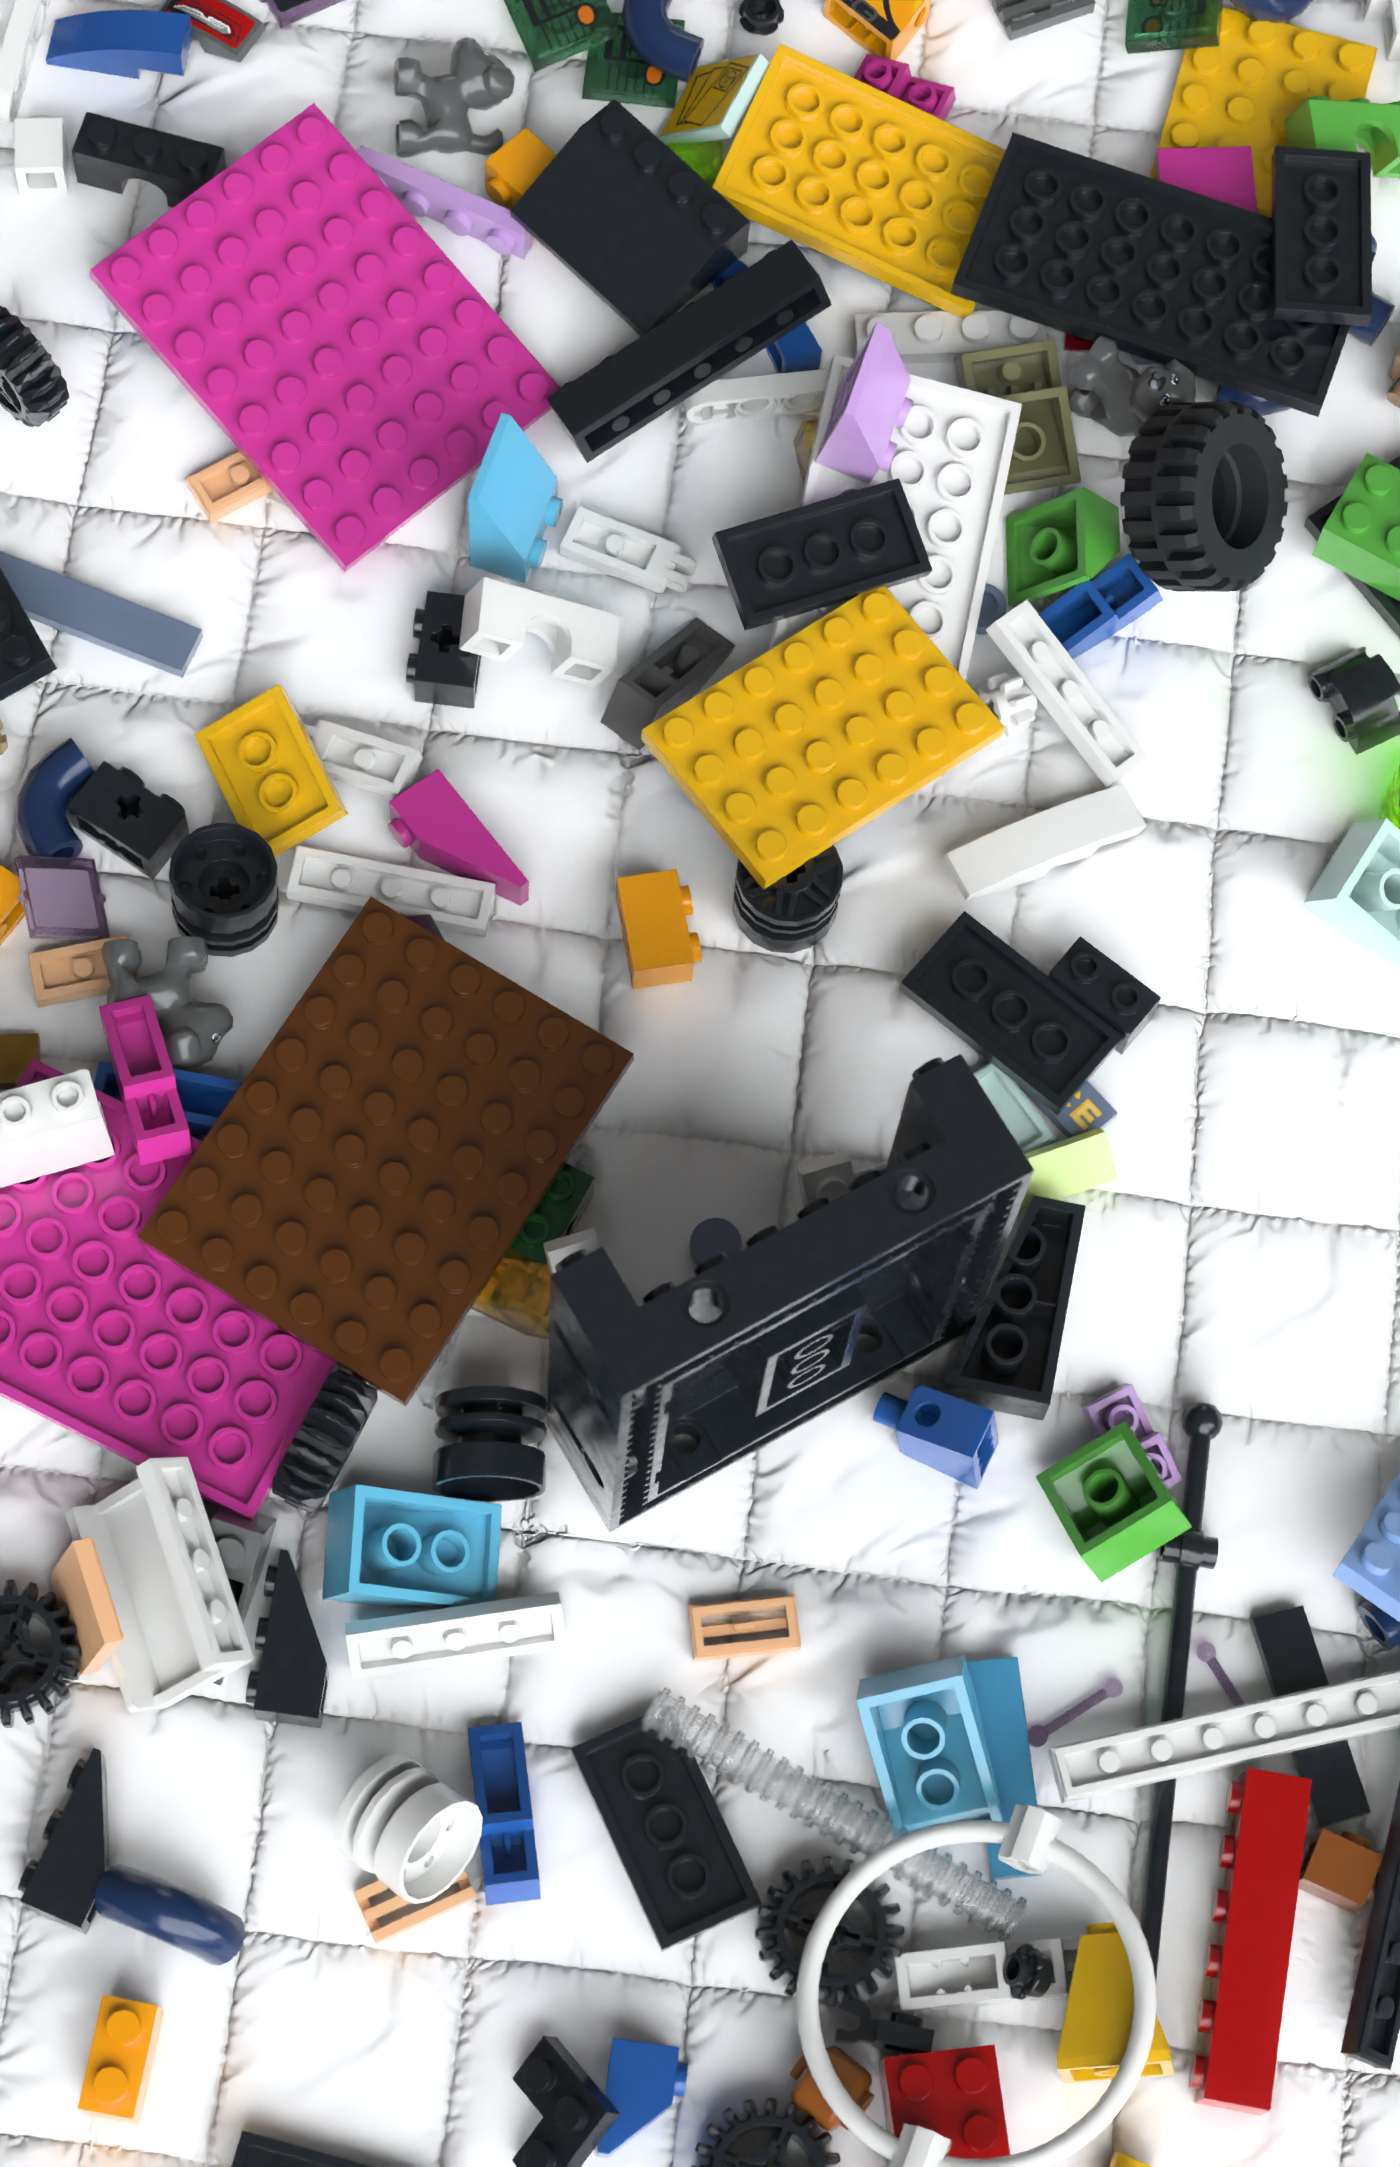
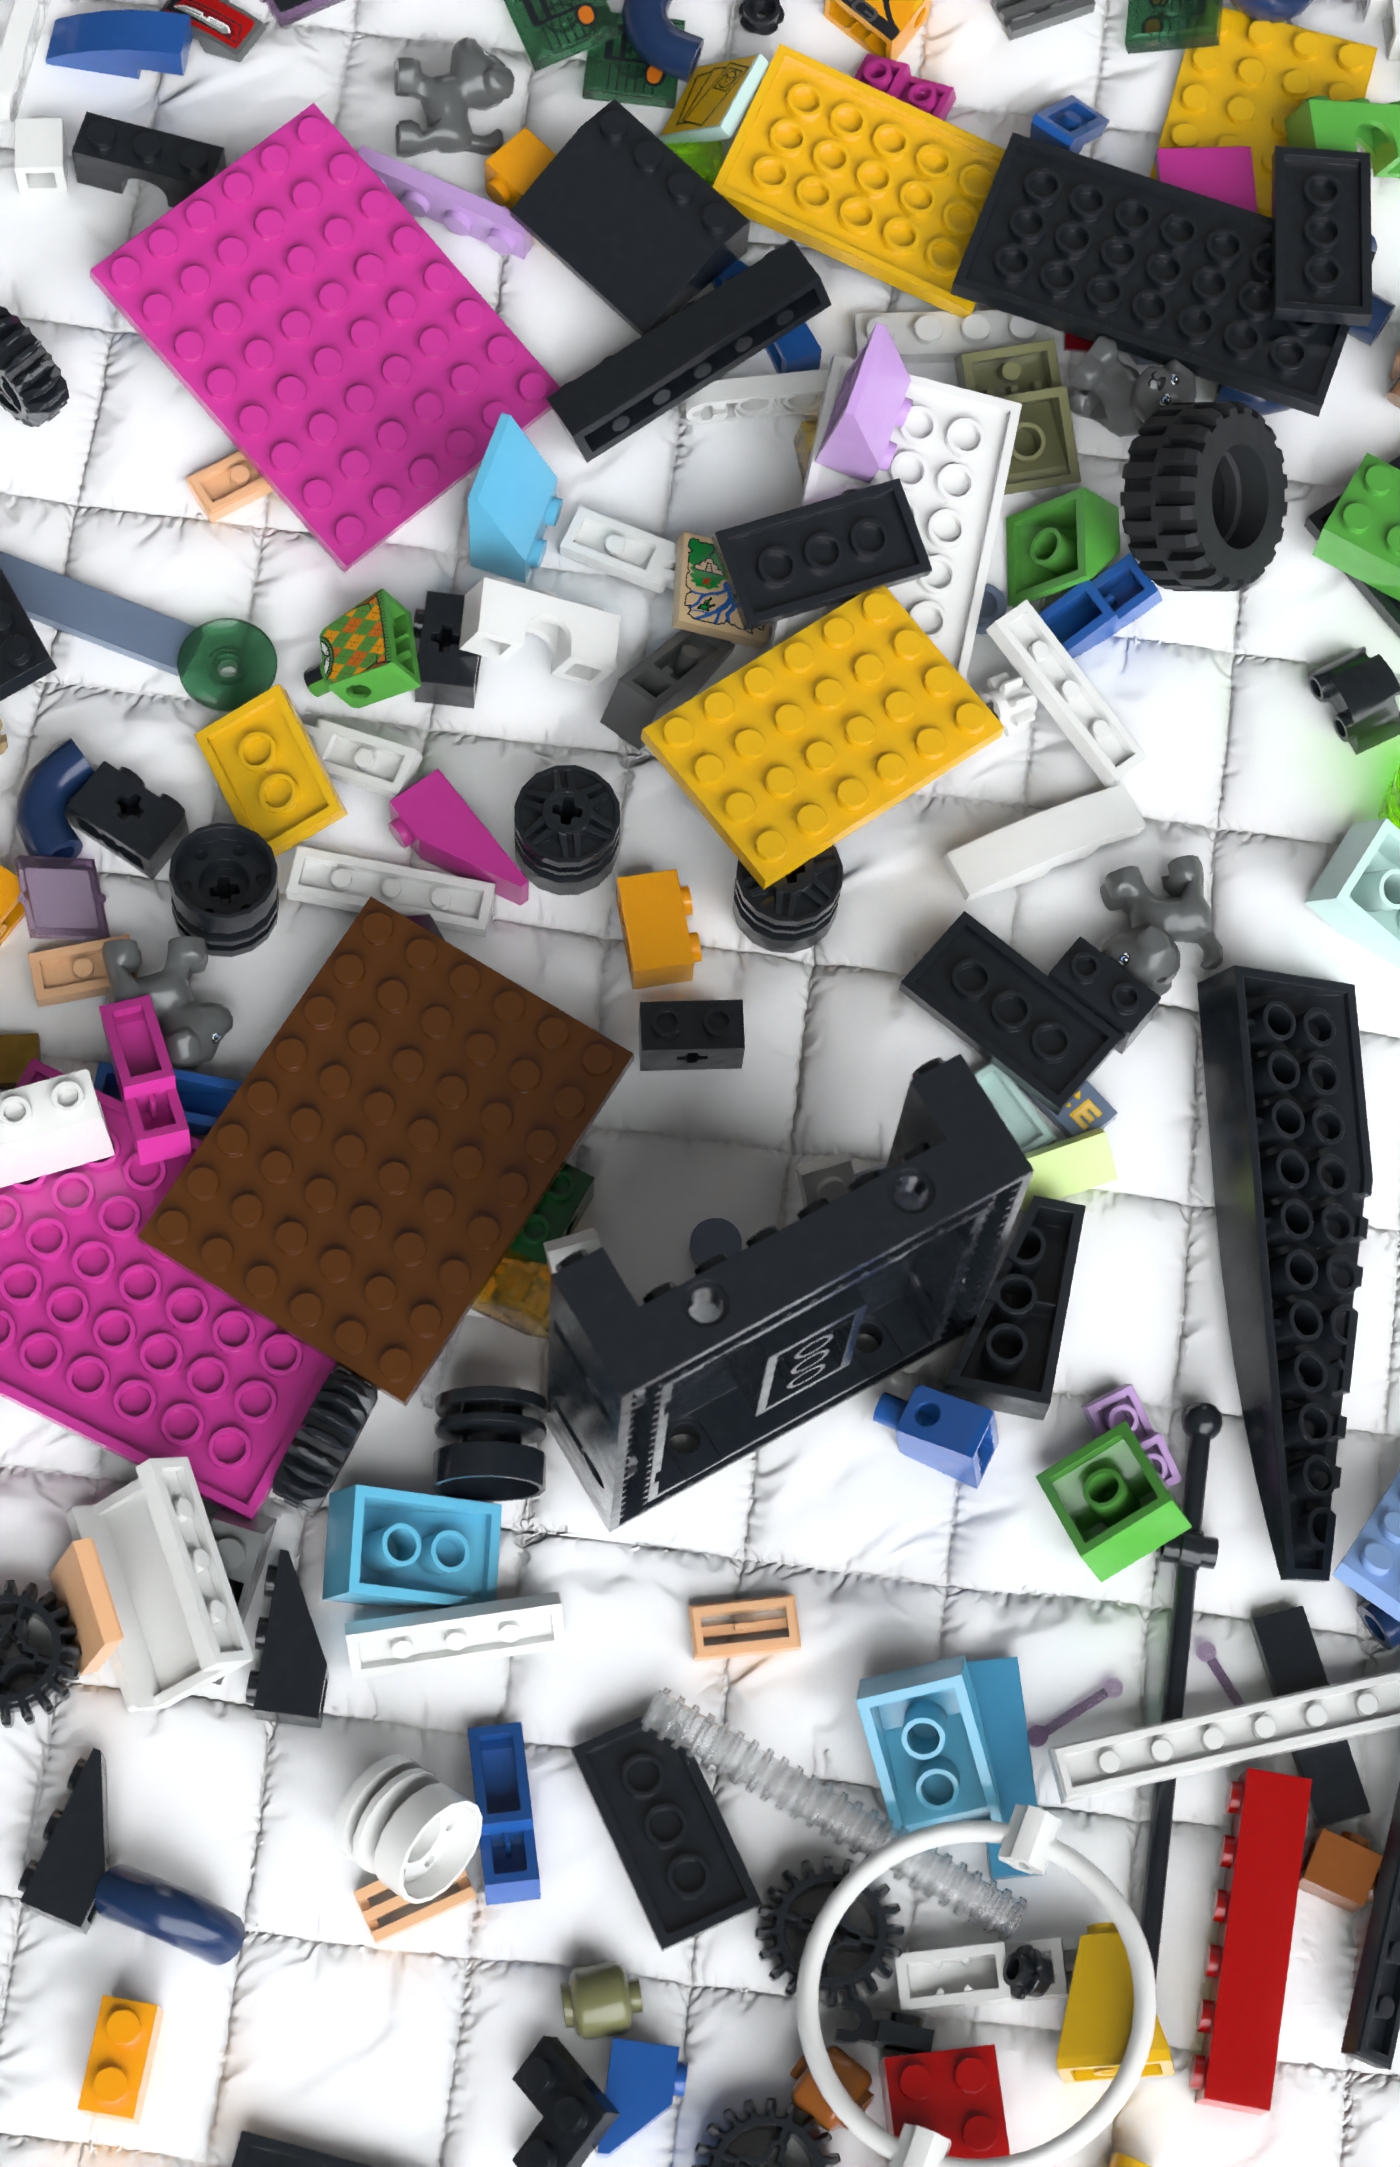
(222, 645): none -> clear green dish
(367, 653): none -> bright green torso
(571, 855): none -> black wheel
(600, 2000): none -> olive head
(691, 1035): none -> black brick
(703, 596): none -> tan tile
(1068, 124): none -> blue slope
(1159, 921): none -> dark grey animal
(1289, 1231): none -> black wedge

